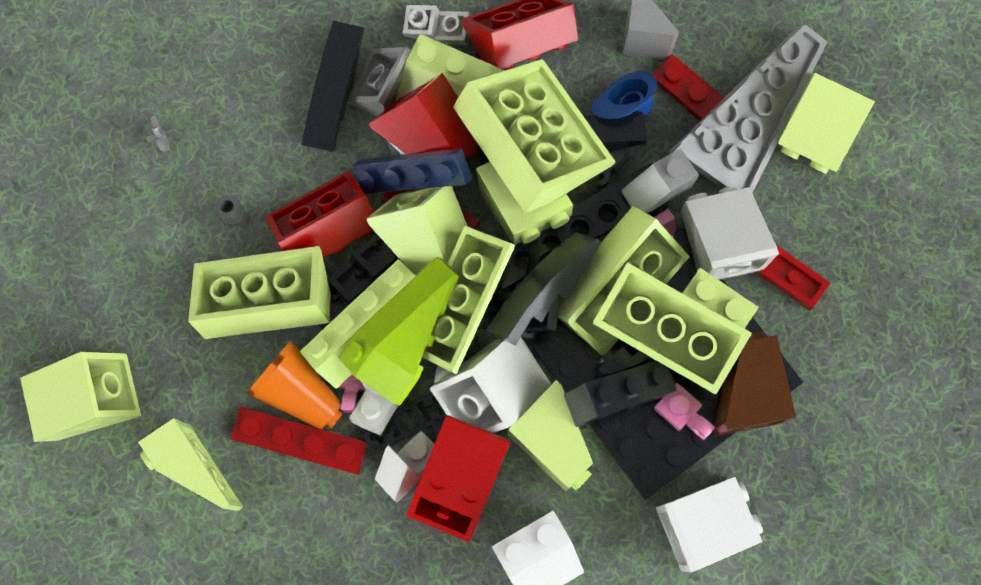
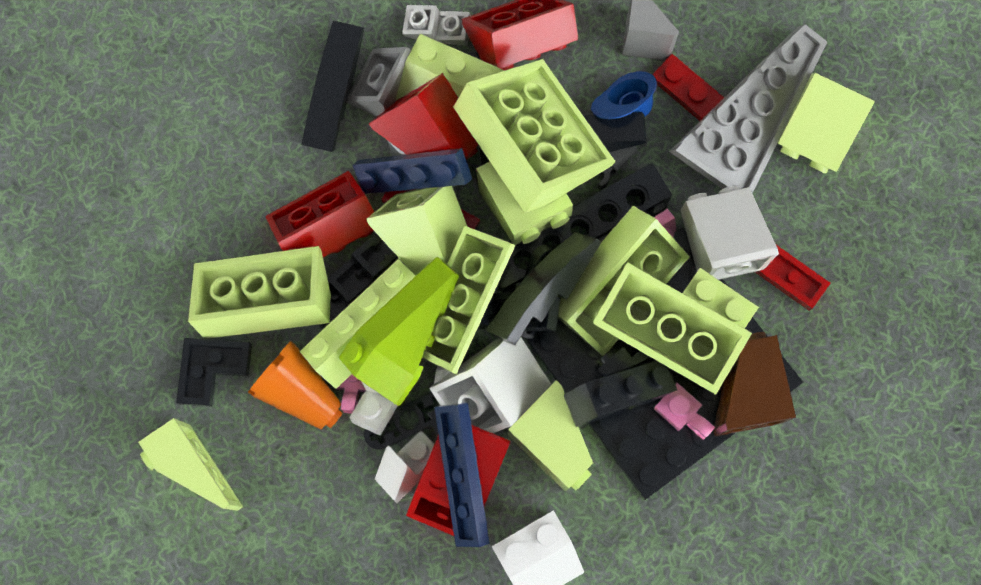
(80, 395): yellowish green slope -> none
(159, 135): light grey plant -> none
(202, 362): none -> black plate
(232, 212): dark grey bar -> none
(299, 440): red plate -> none
(462, 475): none -> dark blue plate
(661, 182): light grey slope -> none
(710, 524): white slope -> none

